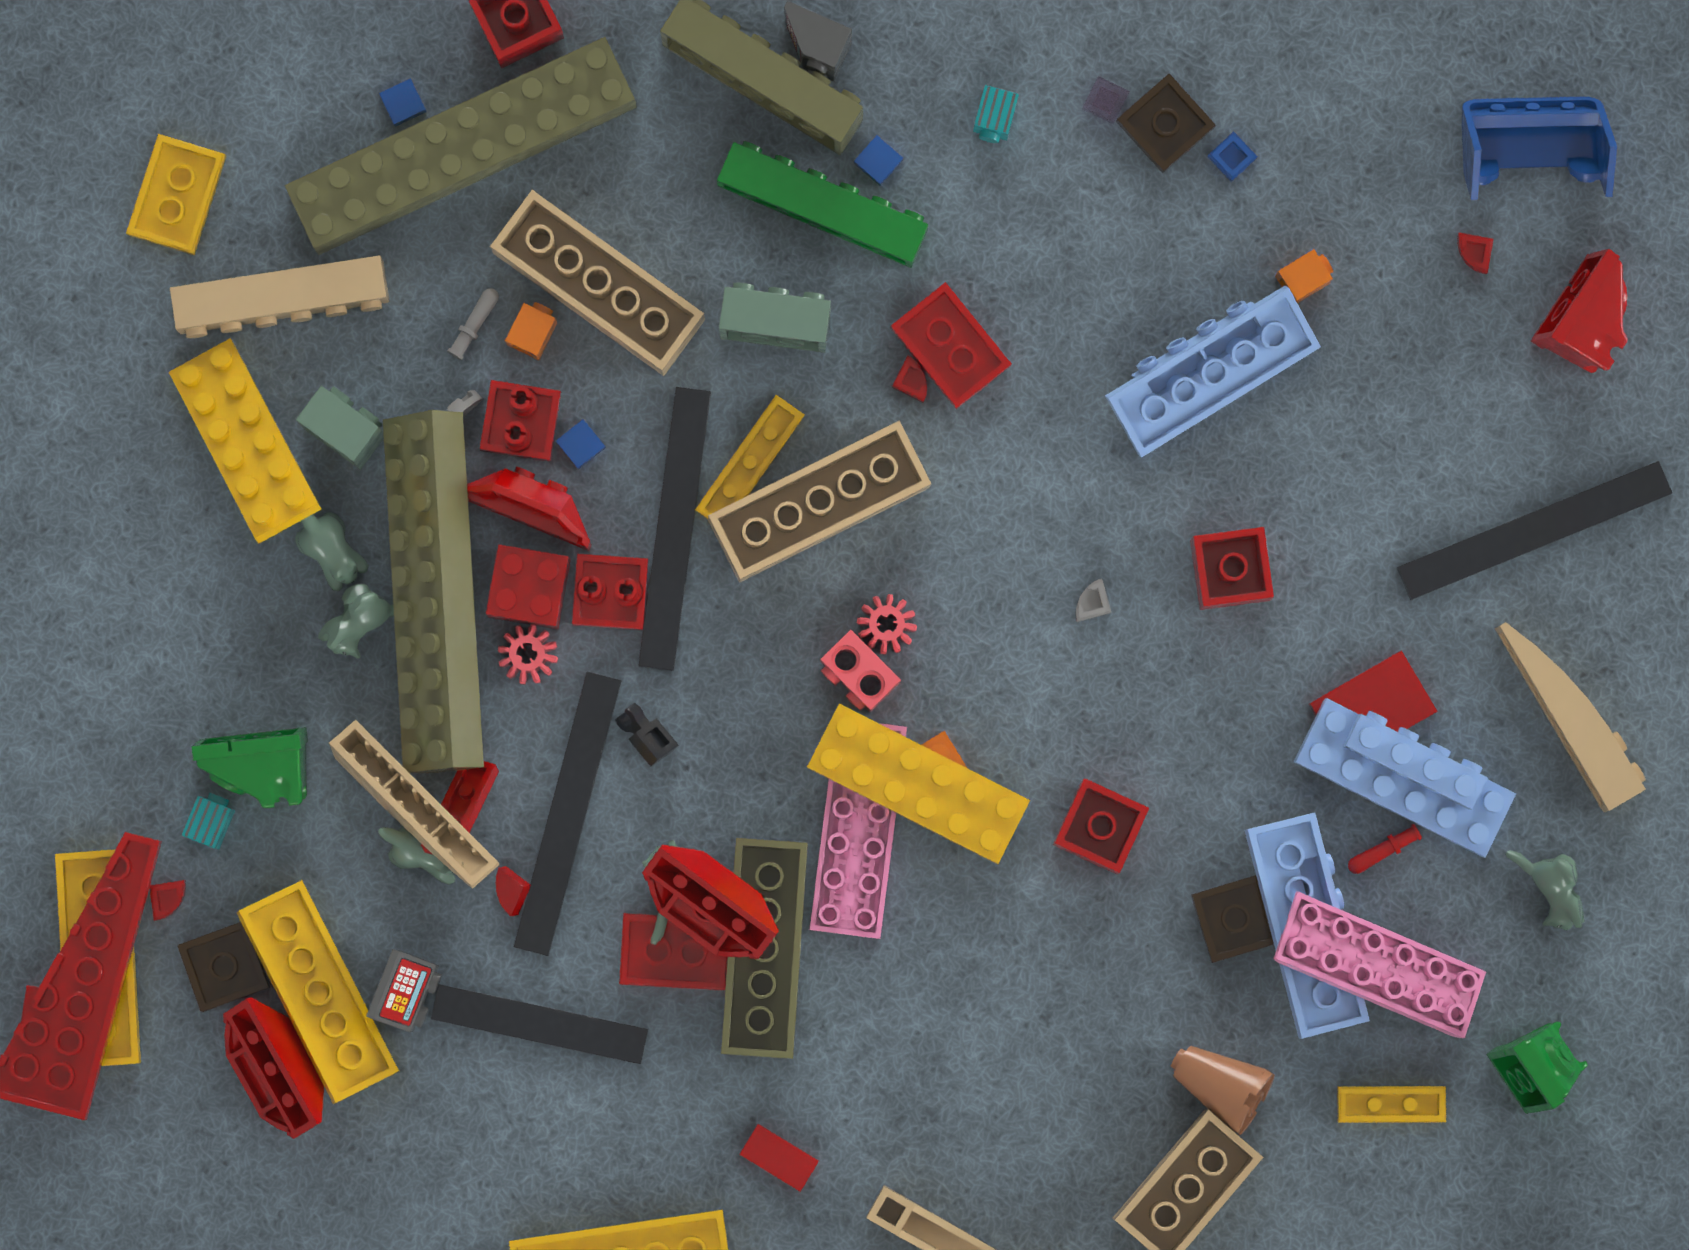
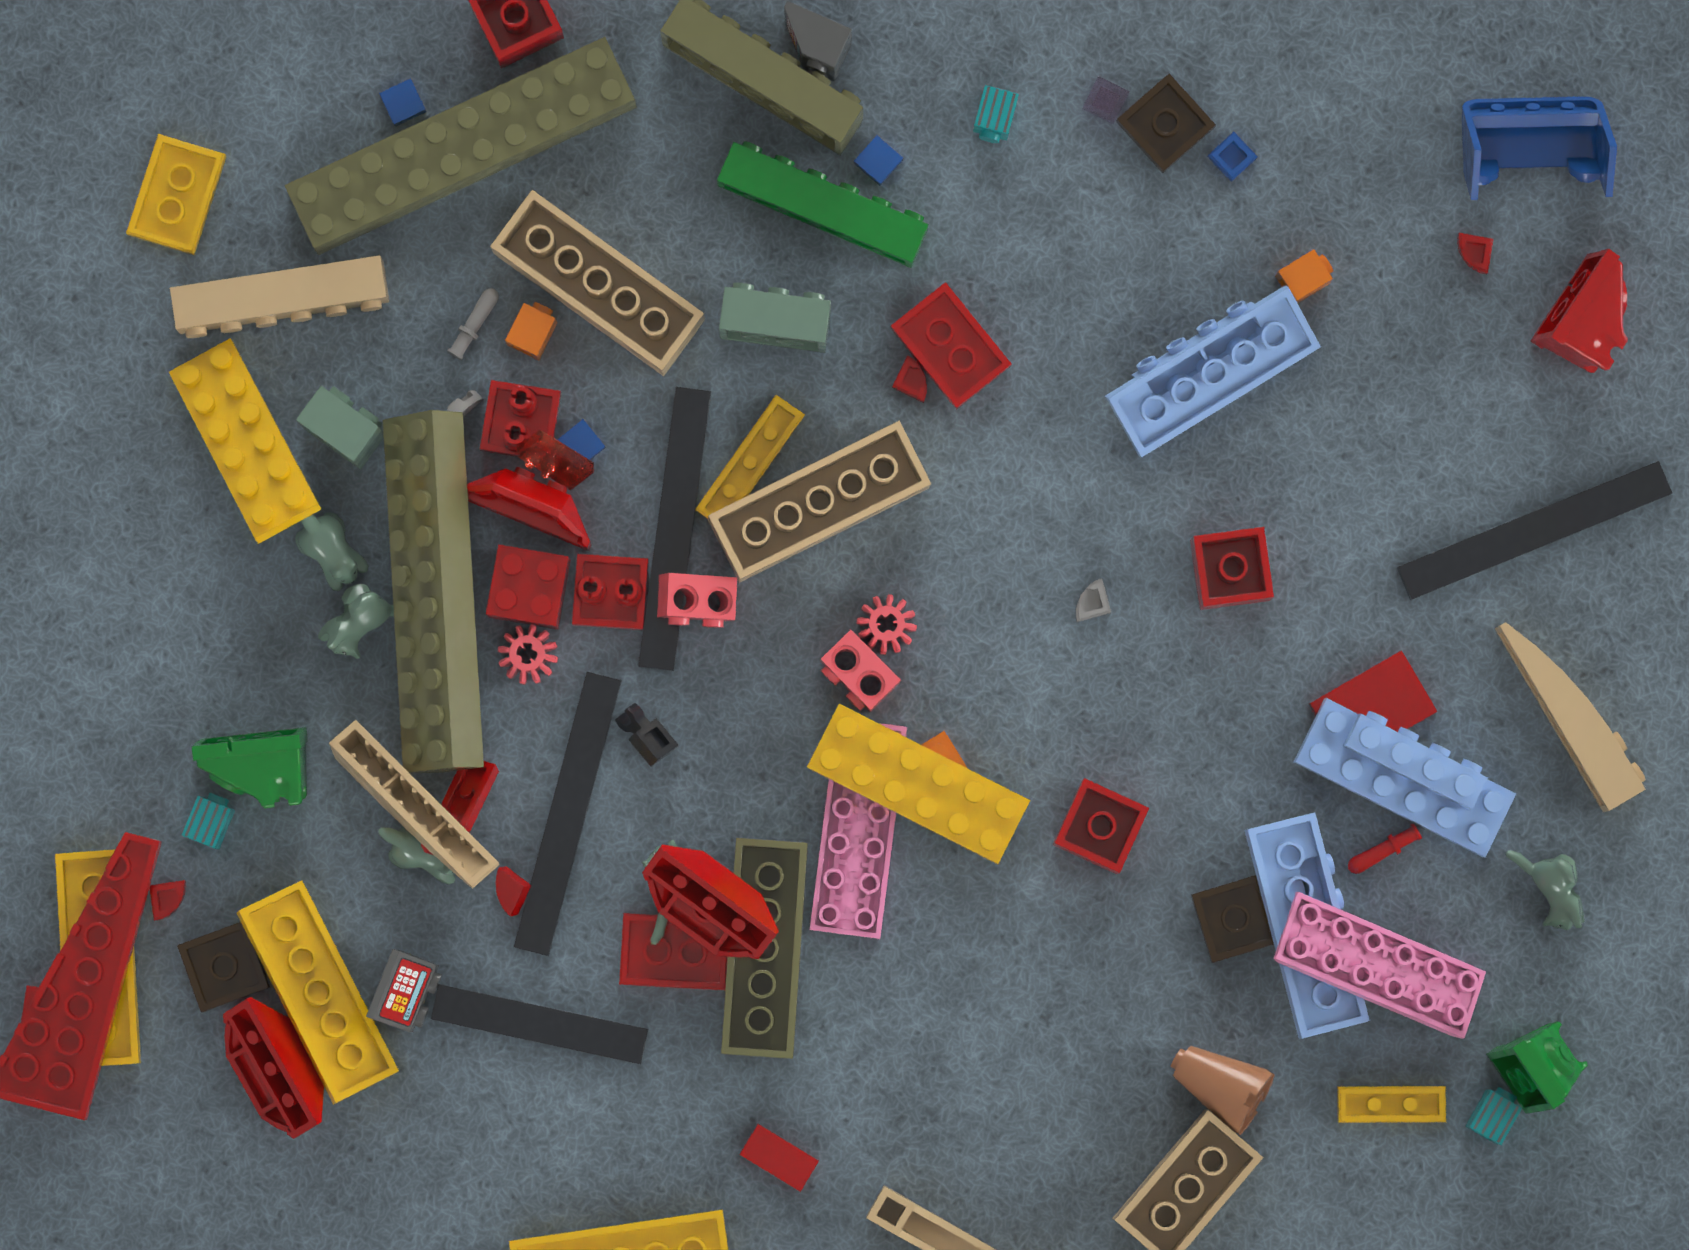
(555, 460): none -> clear red plate
(697, 591): none -> coral brick
(1494, 1115): none -> teal brick

